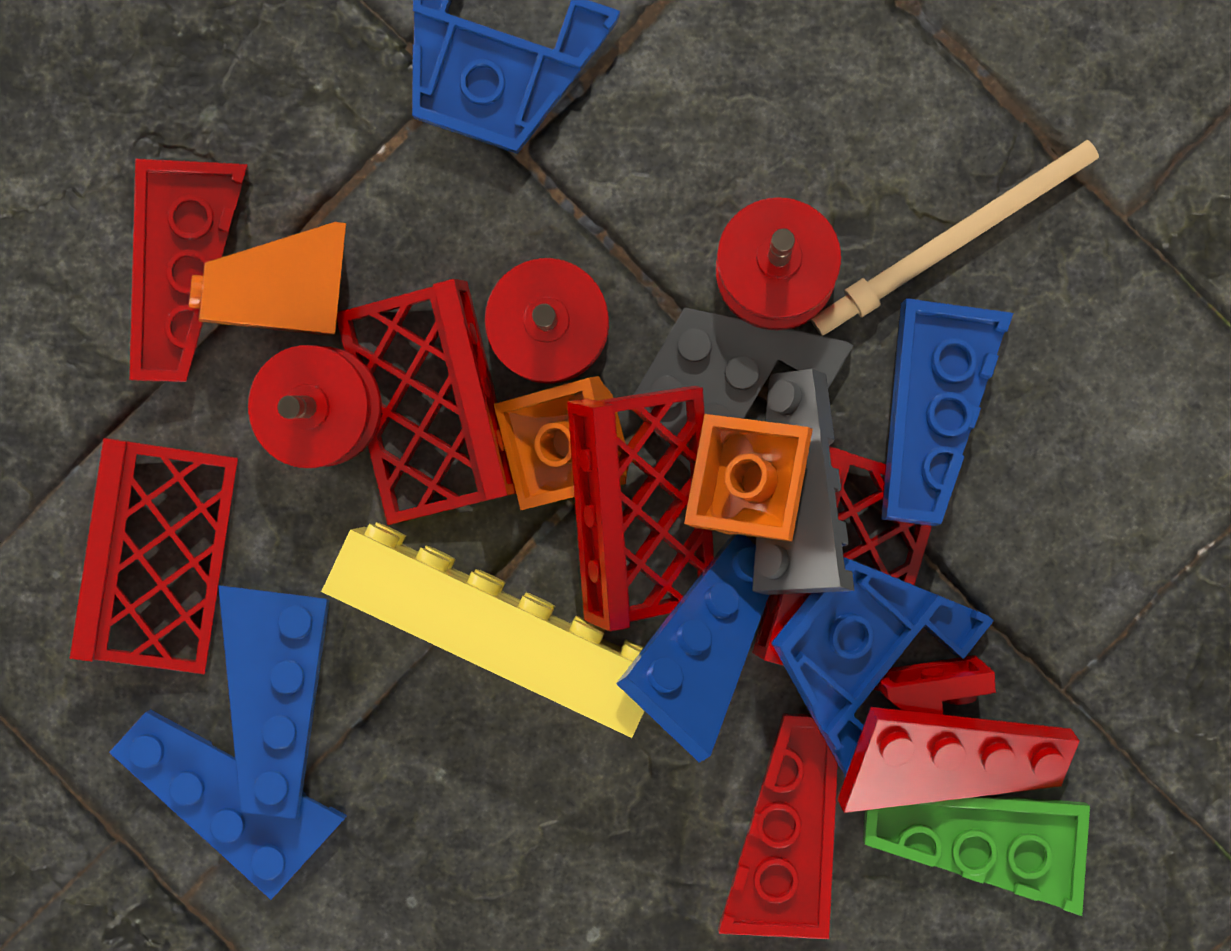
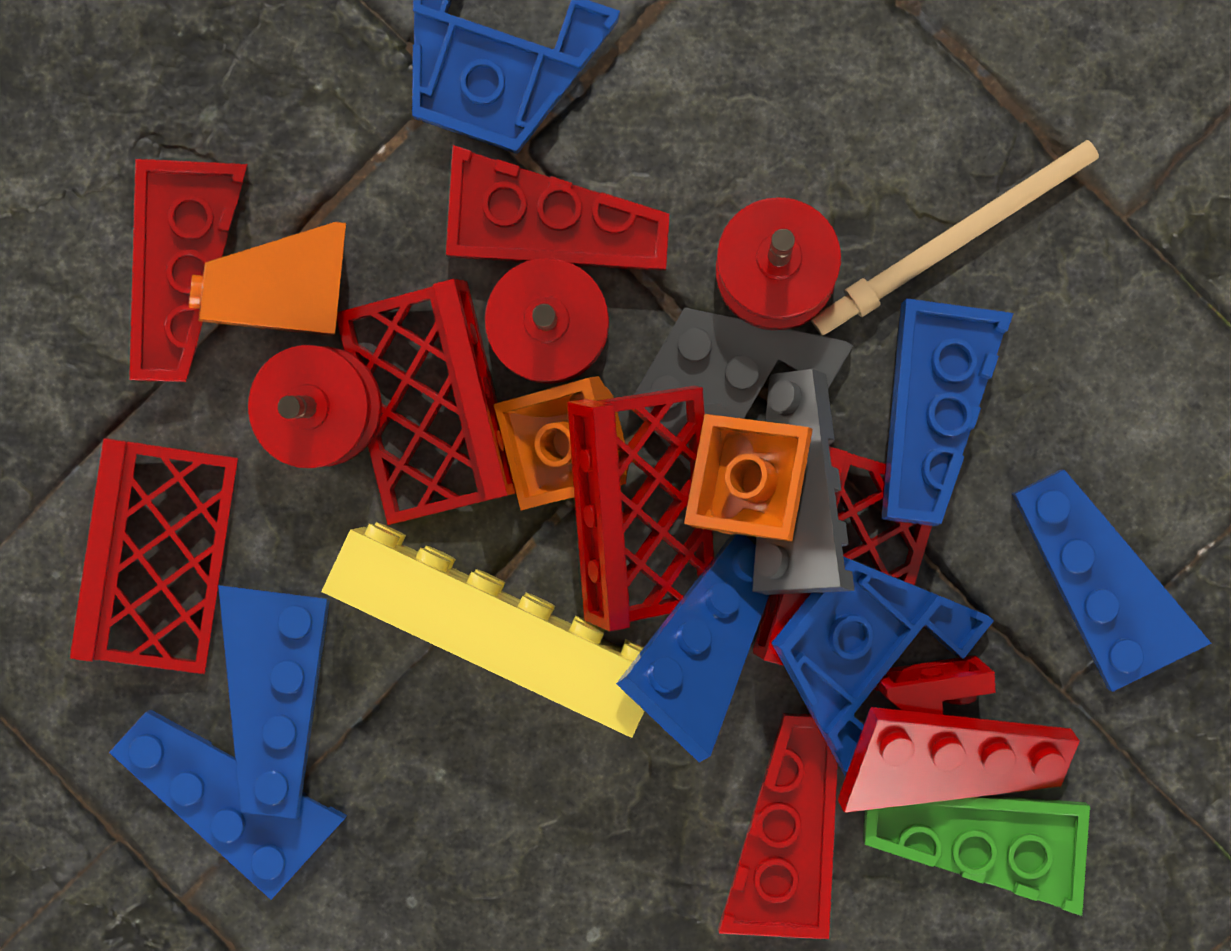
(527, 216): none -> red wing
(1110, 593): none -> blue wing

